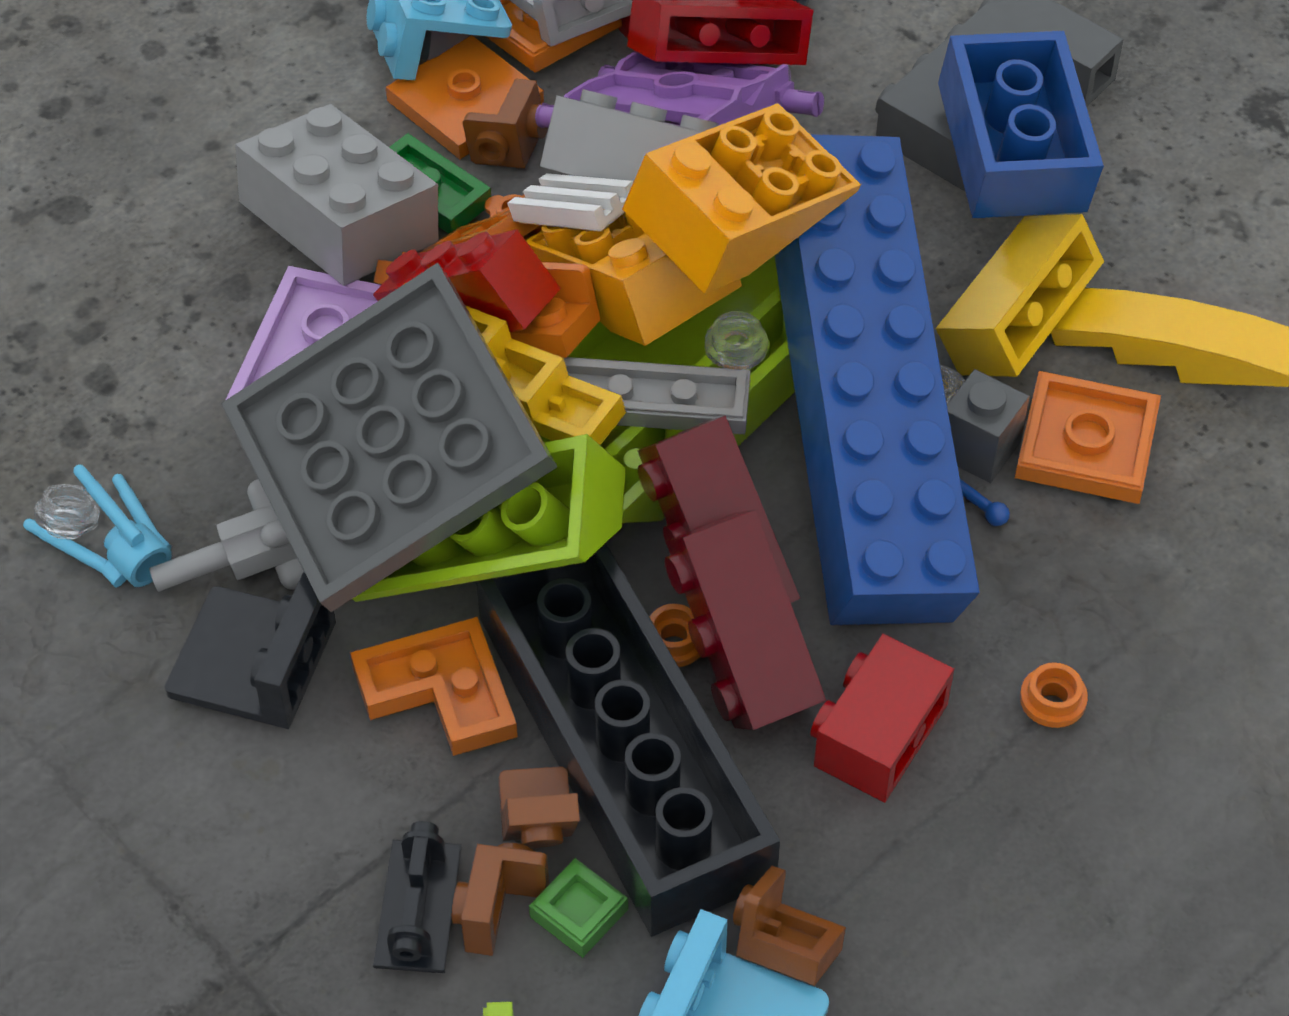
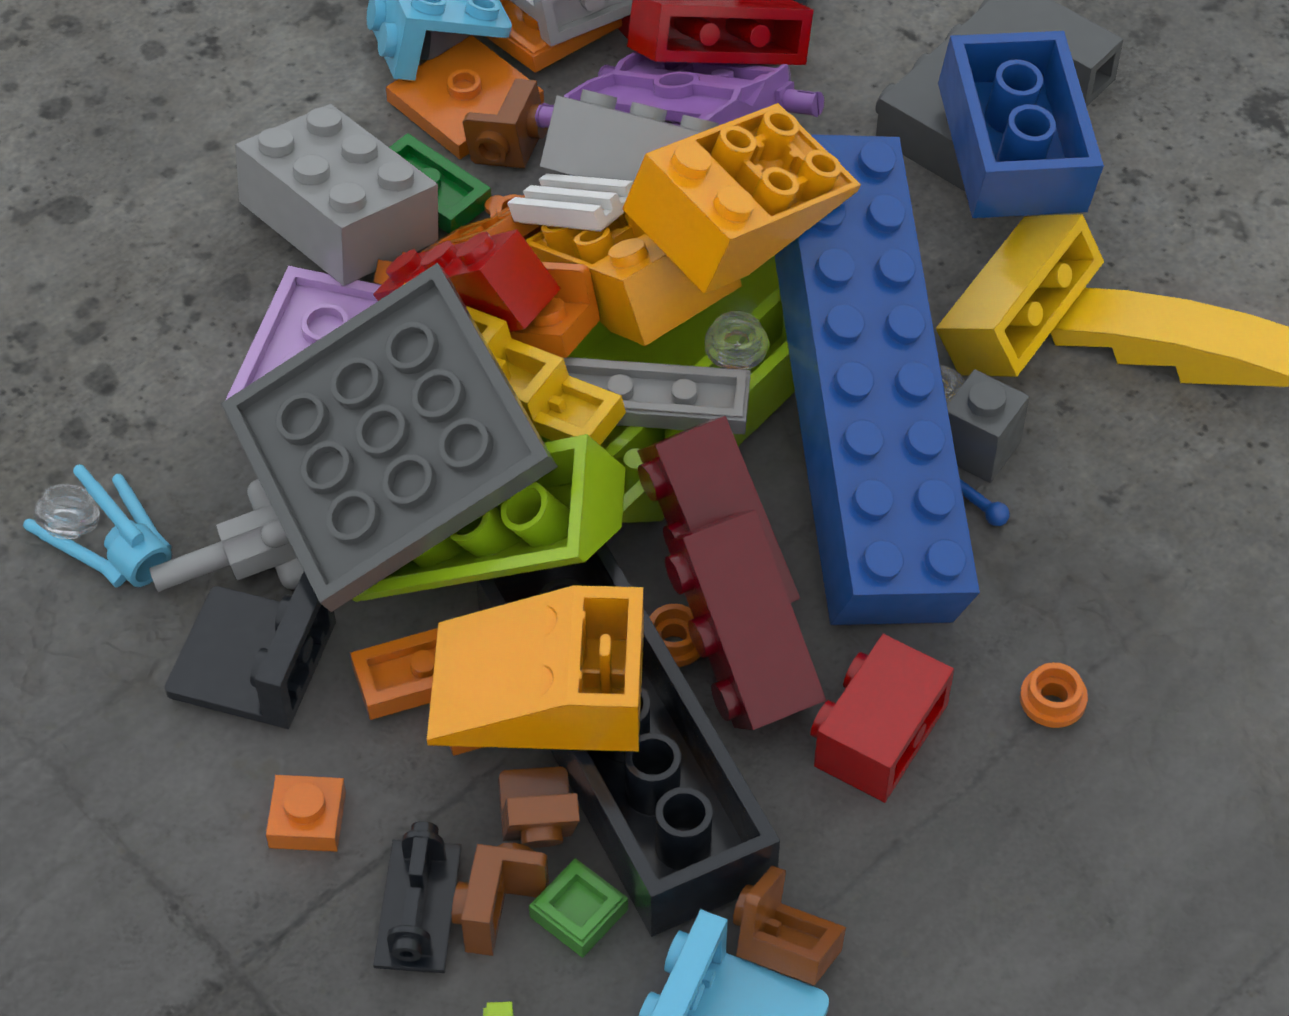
(306, 813): none -> orange plate
(542, 673): none -> light orange slope
(1088, 437): orange plate -> none

